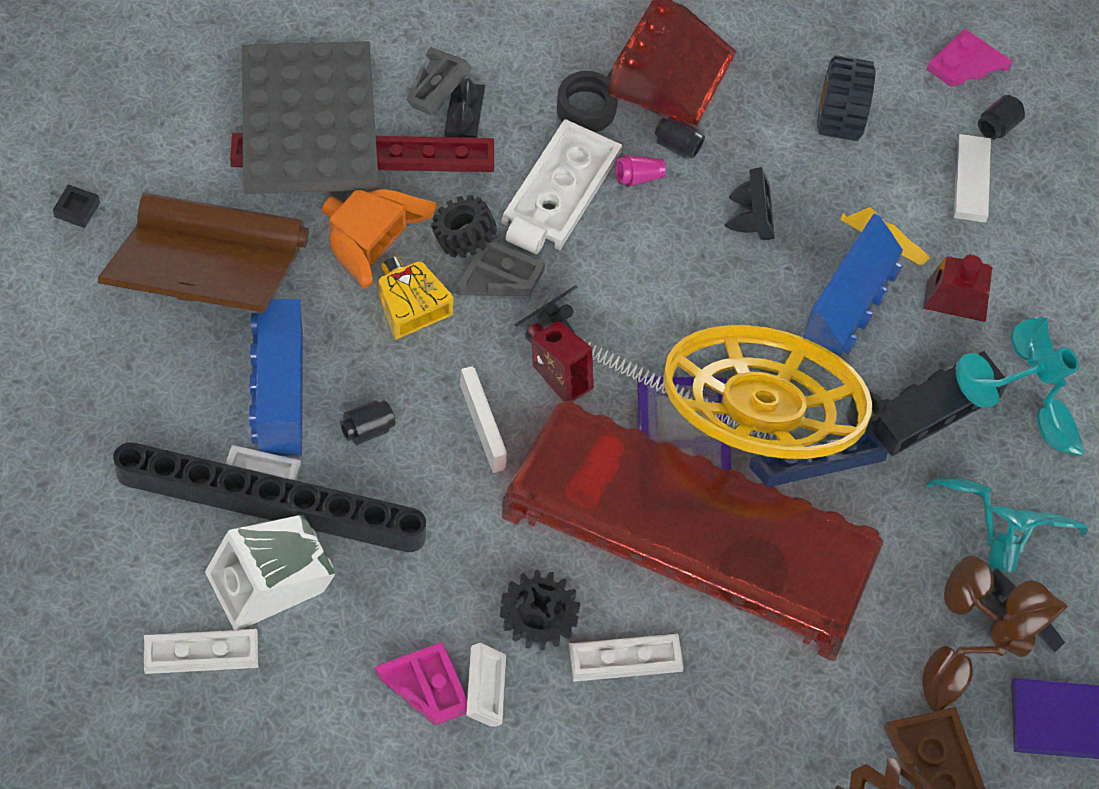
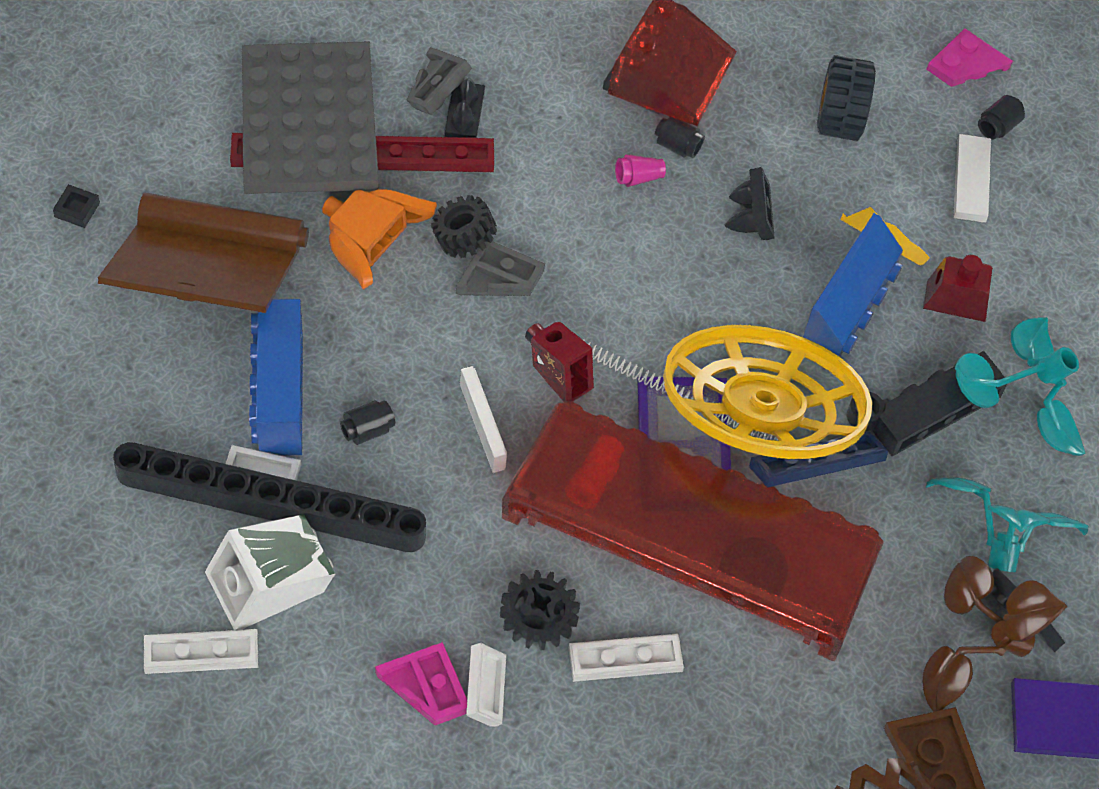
(412, 297): yellow torso -> none
(554, 312): black shield -> none
(566, 178): white hinge -> none
(586, 82): black tyre -> none

